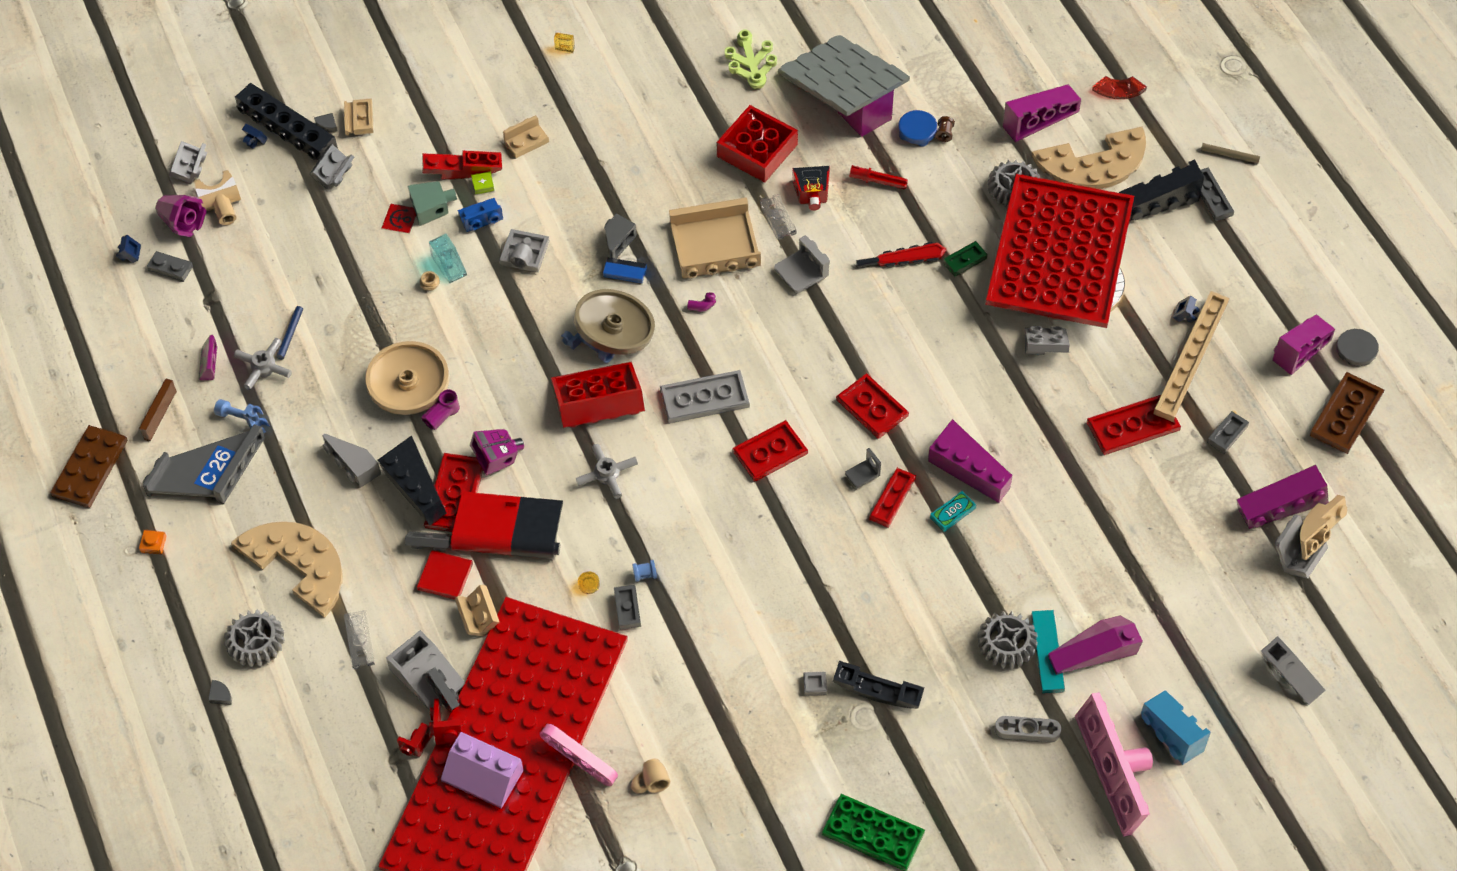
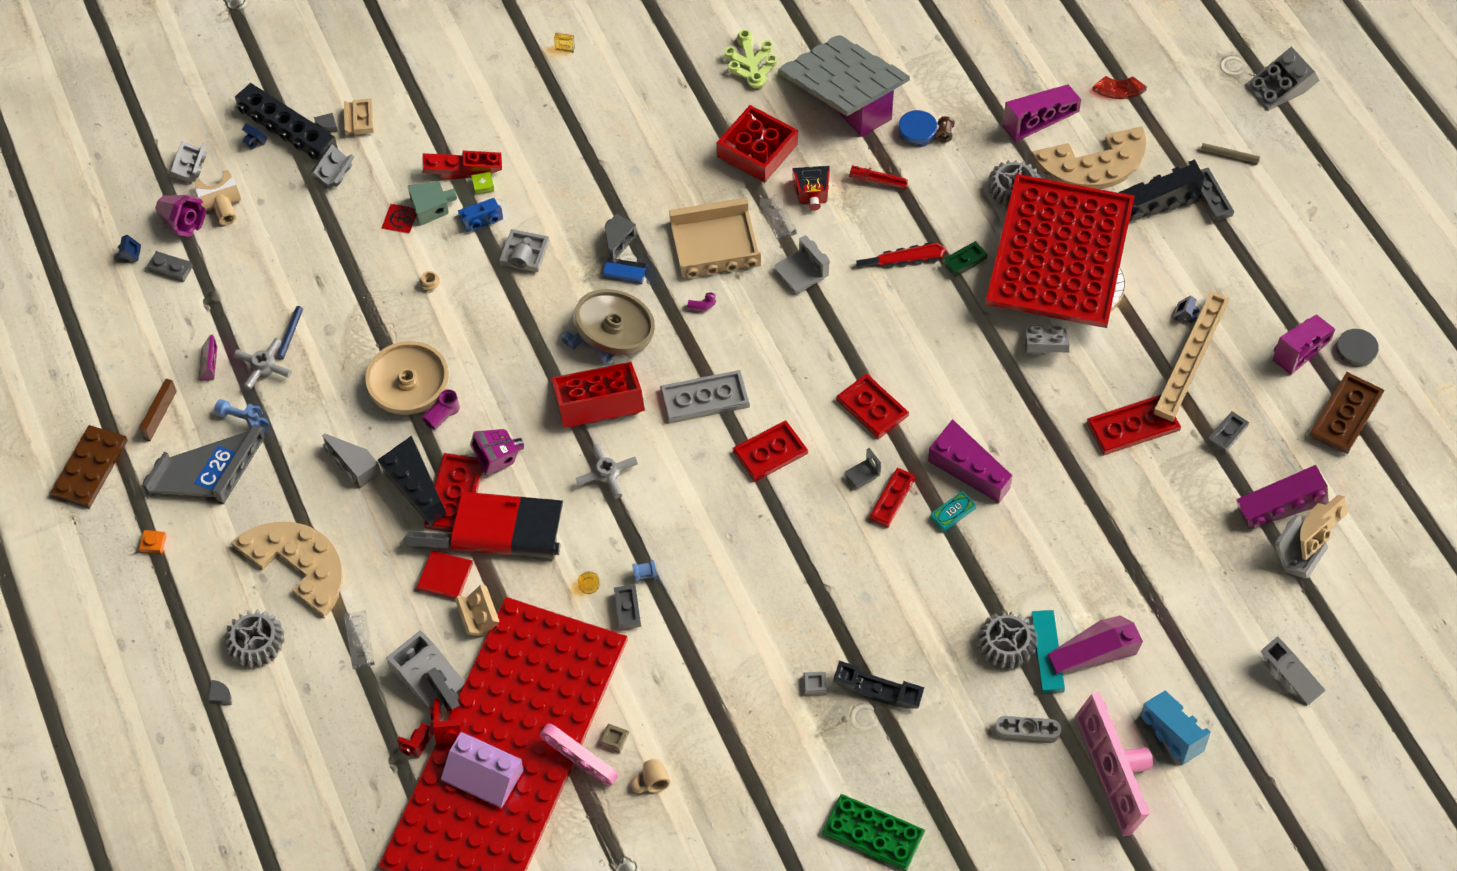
(447, 258): clear light blue slope -> none
(525, 137): tan bracket -> none
(614, 738): none -> dark tan tile
(1283, 79): none -> light grey slope

